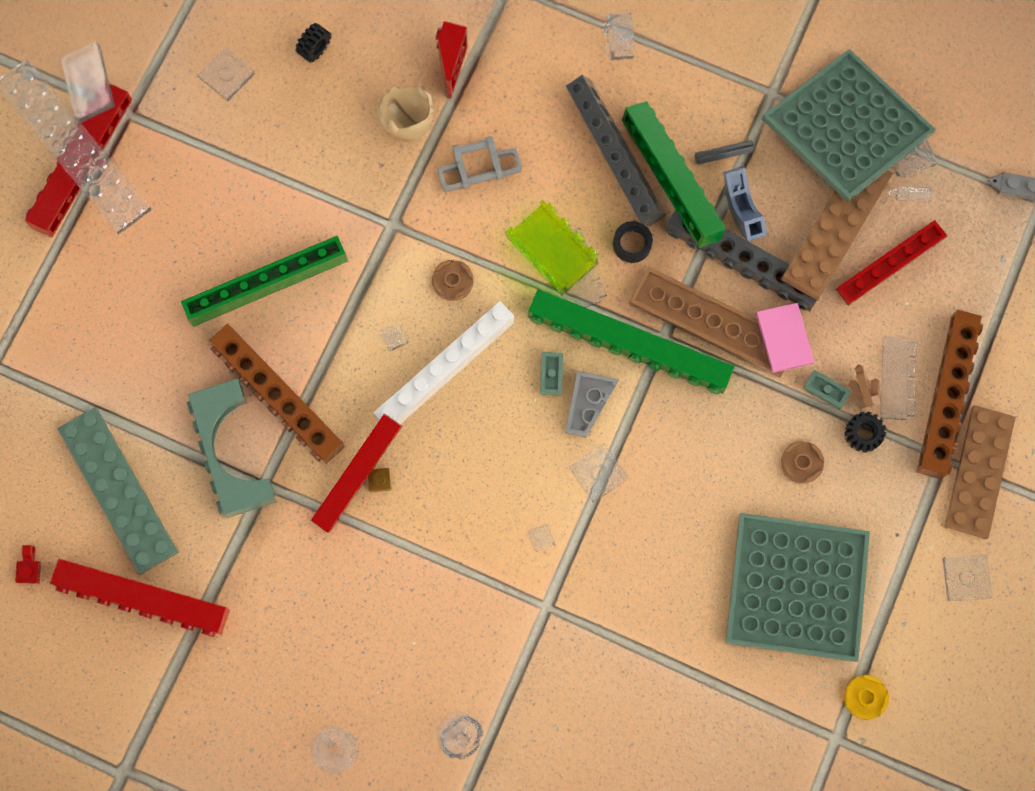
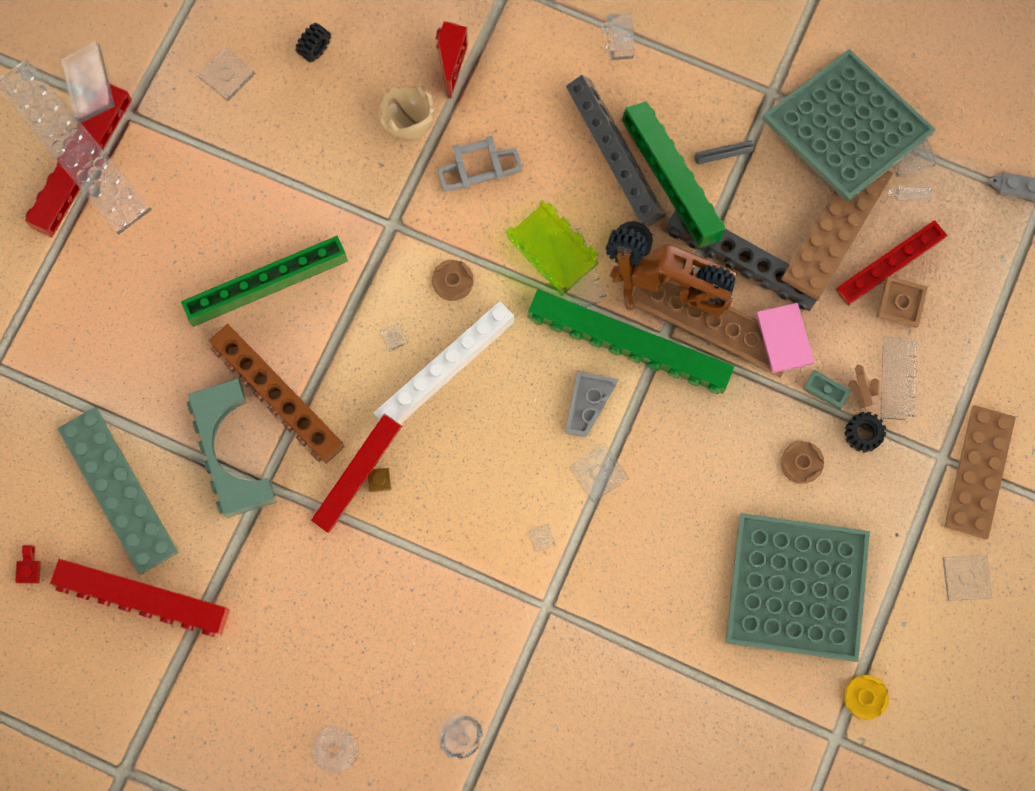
(551, 374): sand green plate -> none
(707, 290): none -> dark orange piece
(744, 213): sand blue arch -> none
(902, 301): none -> medium nougat plate
(928, 462): dark orange brick -> none

